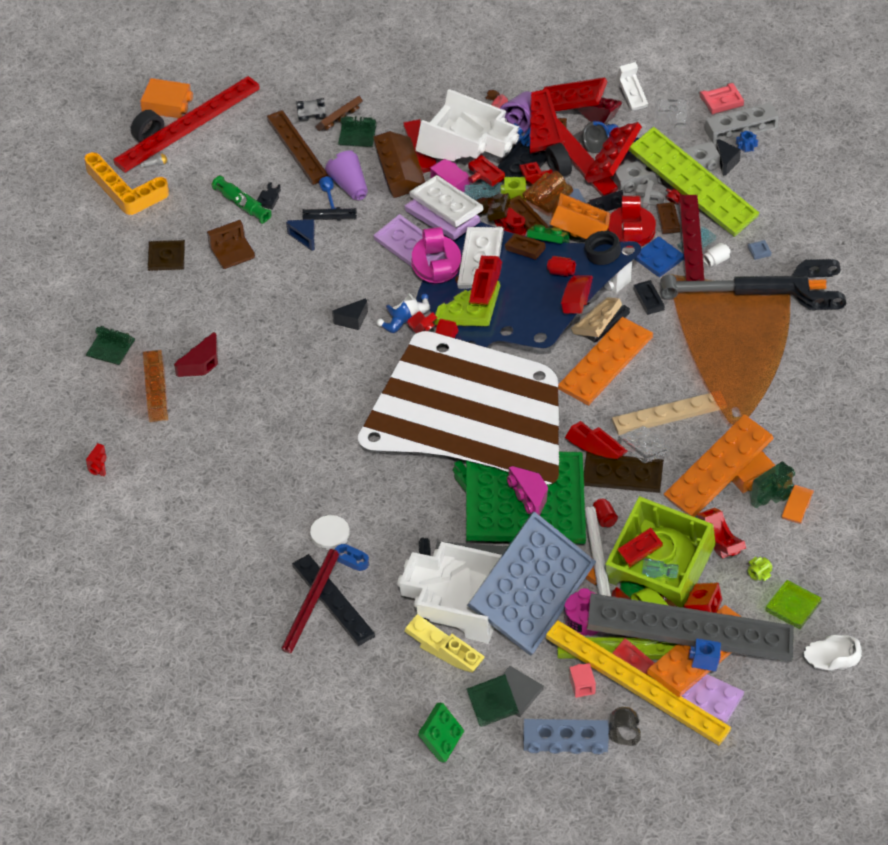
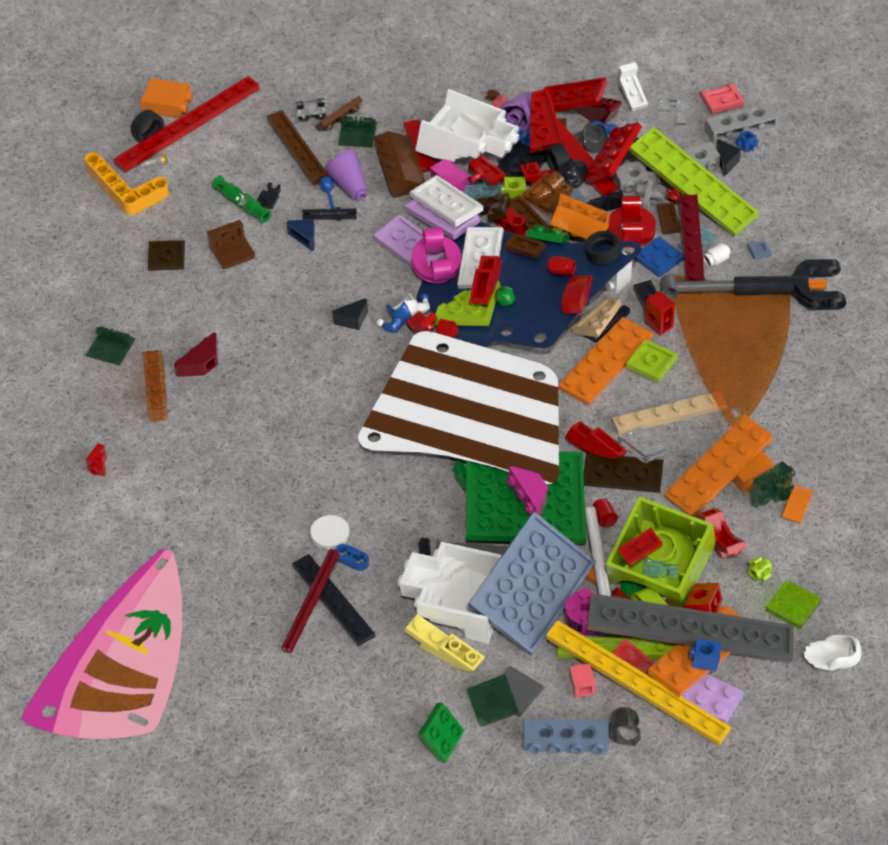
(118, 661): none -> piece
(505, 296): none -> green piece
(574, 173): none -> black hair
(651, 361): none -> lime plate
(659, 313): none -> red brick

